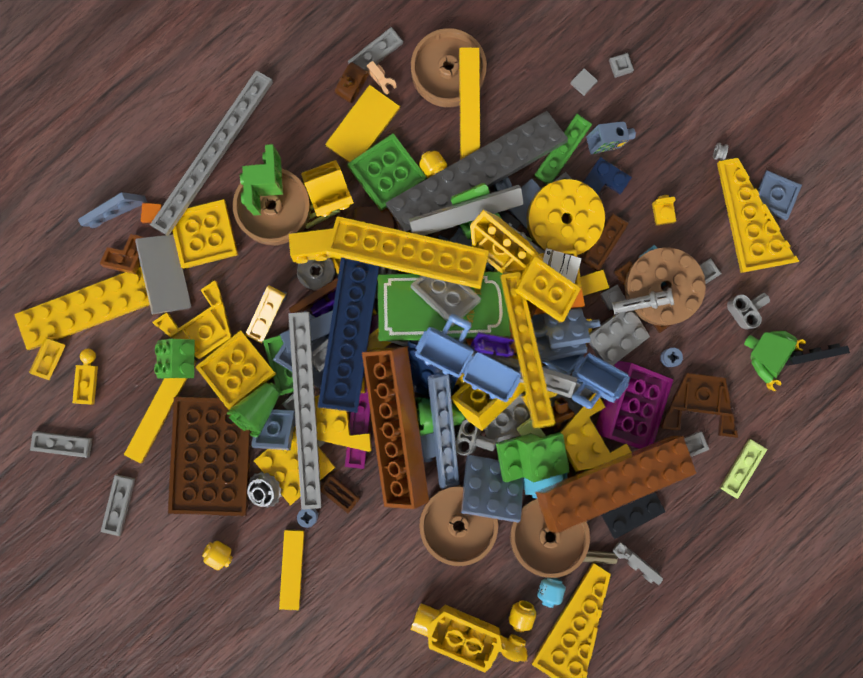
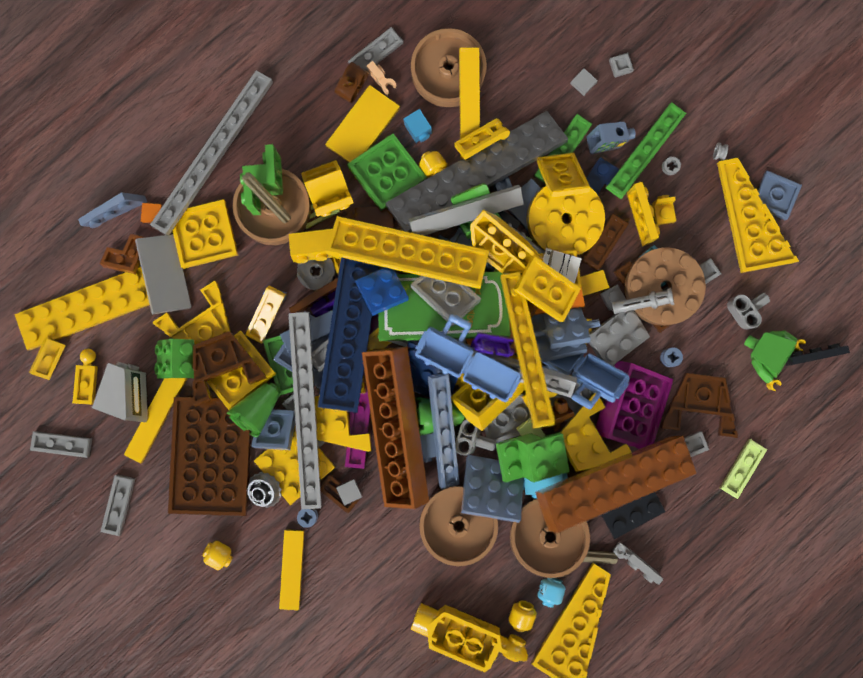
(123, 392): none -> light grey slope
(216, 358): none -> reddish brown wing
(266, 197): none -> dark tan axle
(349, 492): none -> light grey tile
(381, 290): none -> blue plate
(418, 126): none -> dark azure brick
(481, 138): none -> yellow plate
(563, 175): none -> yellow tile
(643, 214): none -> yellow plate
(646, 150): none -> bright green tile
(676, 162): none -> light grey bush

